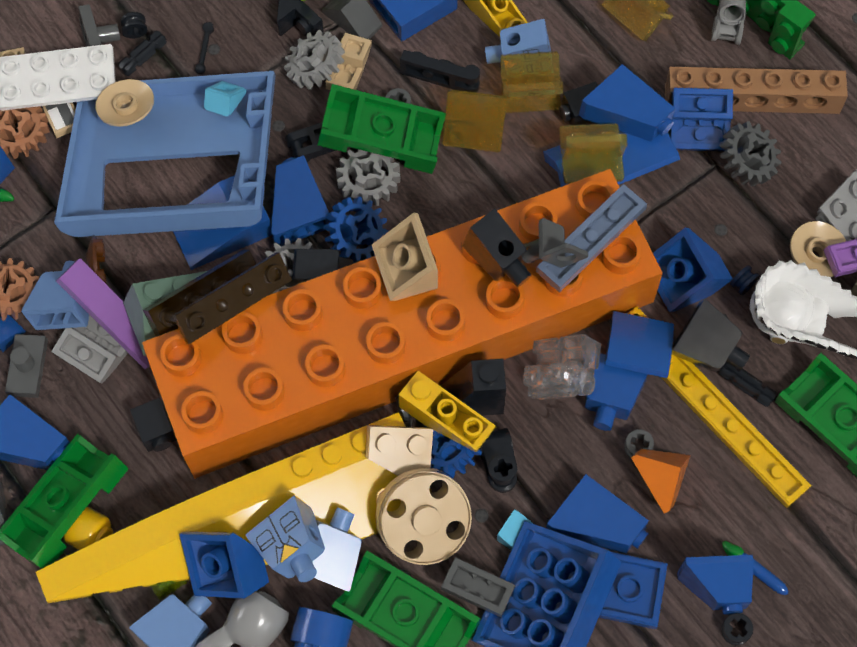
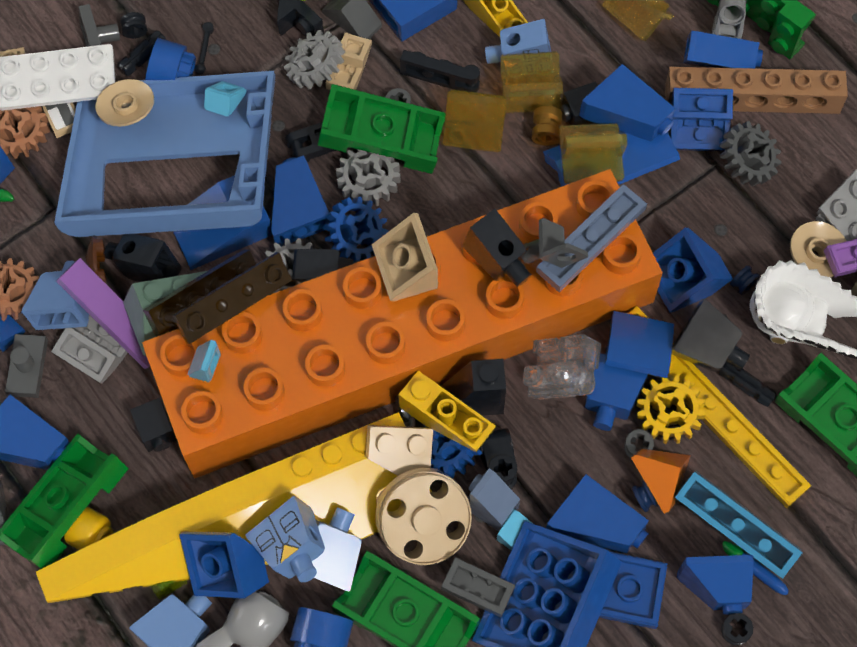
(143, 258): none -> black torso
(170, 61): none -> blue piece
(205, 361): none -> medium azure slope
(492, 499): none -> sand blue slope
(547, 125): none -> pearl gold wheel
(644, 496): none -> dark blue bush
(681, 416): none -> yellow gear
(721, 51): none -> blue slope
(739, 524): none -> dark azure brick

